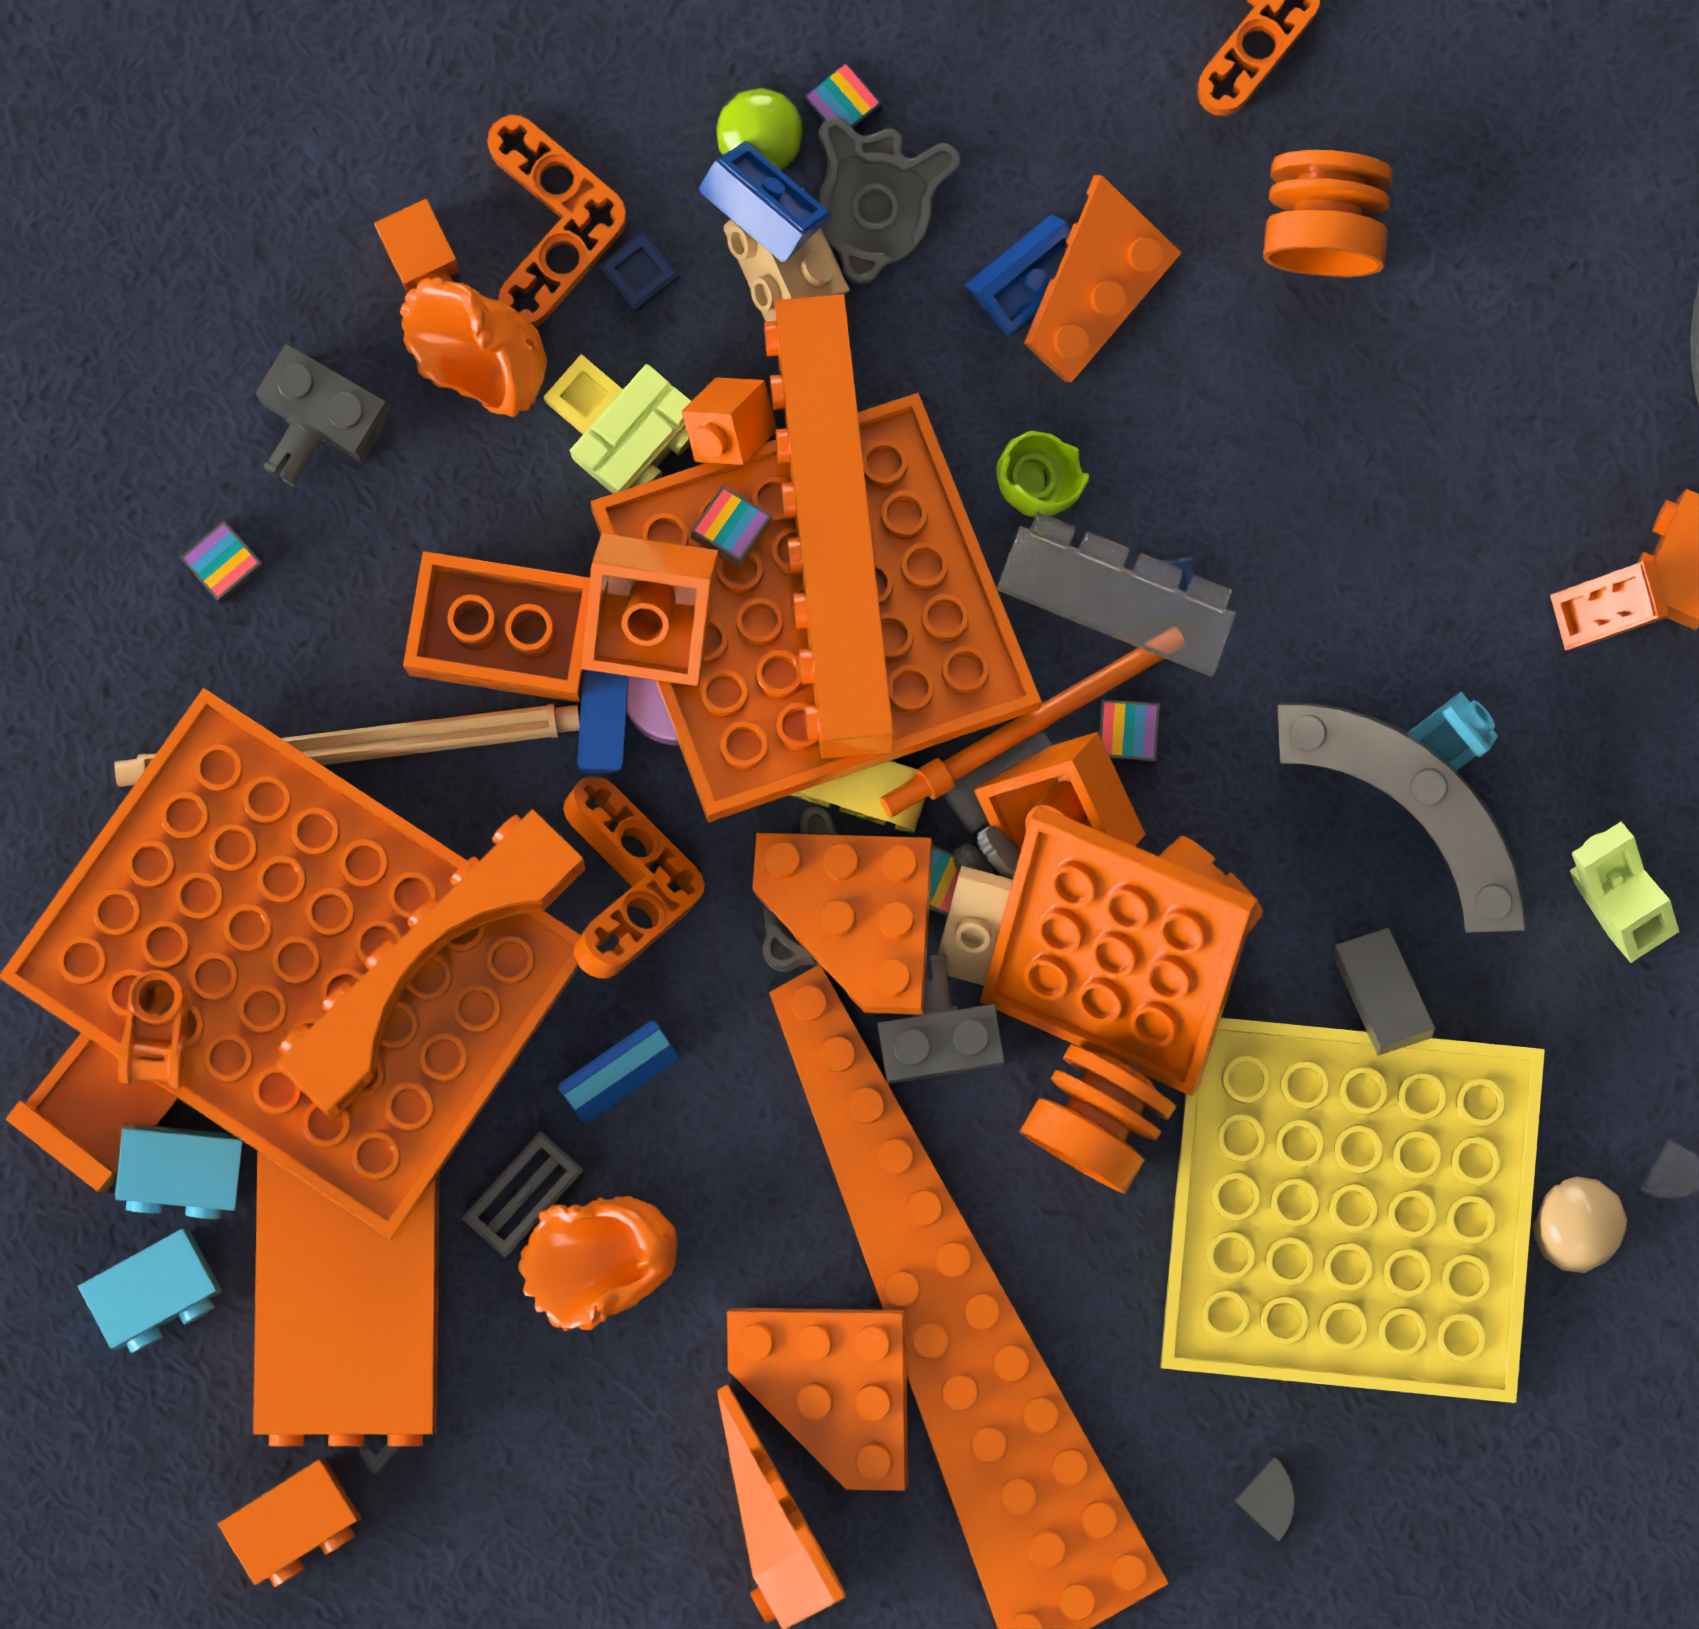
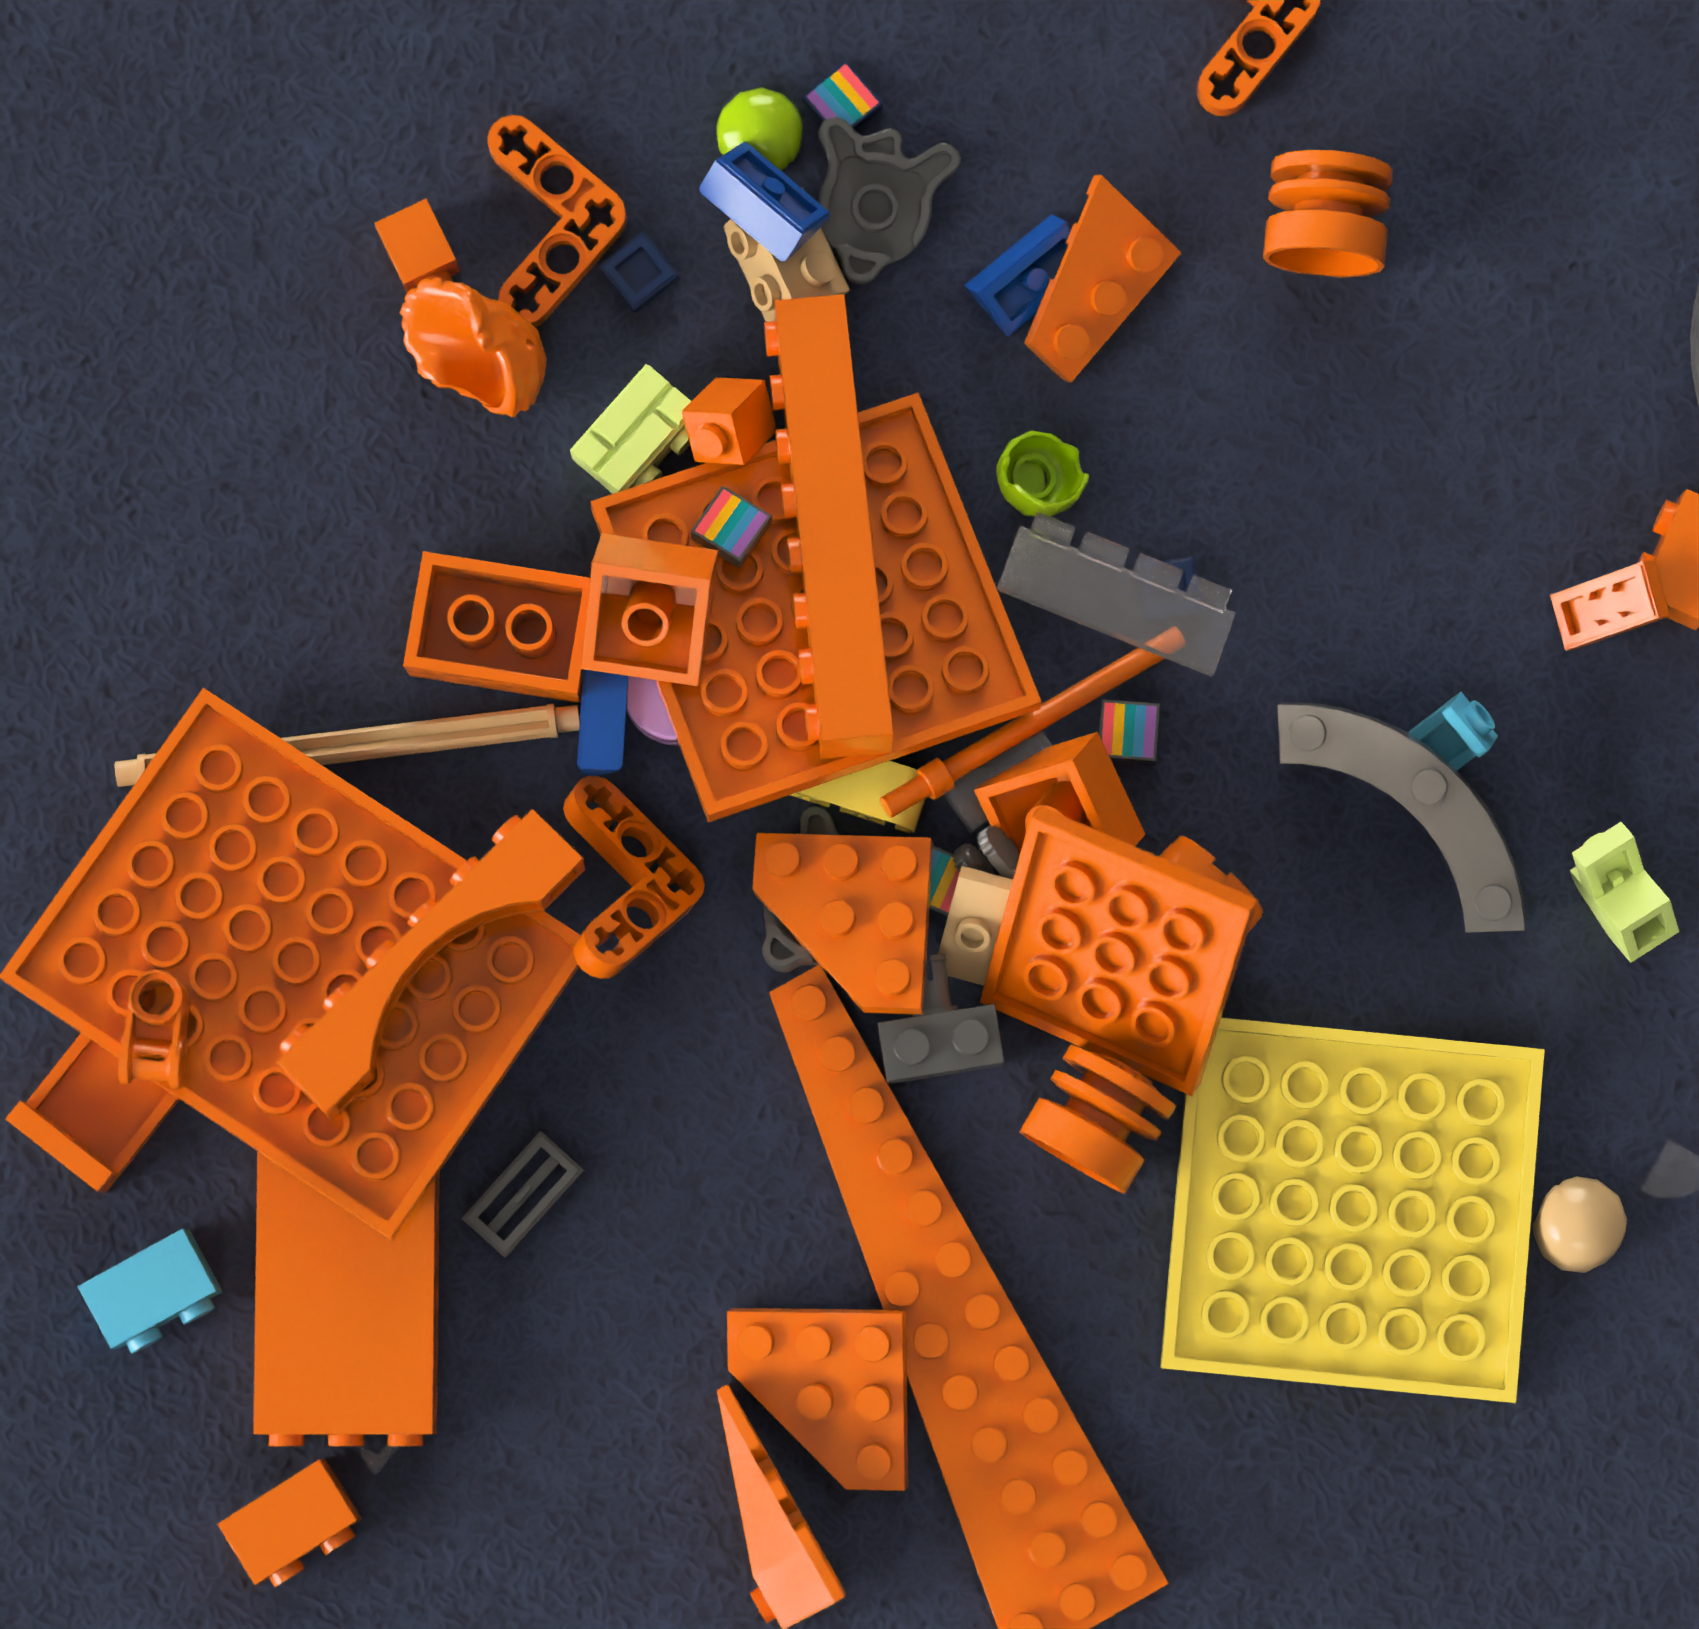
(177, 1169): medium azure brick -> none
(221, 561): tile -> none
(319, 410): dark grey brick -> none
(582, 394): light yellow plate -> none
(596, 1259): orange piece -> none
(618, 1072): blue slope -> none
(1269, 1499): dark grey tile -> none
(1383, 991): dark grey tile -> none

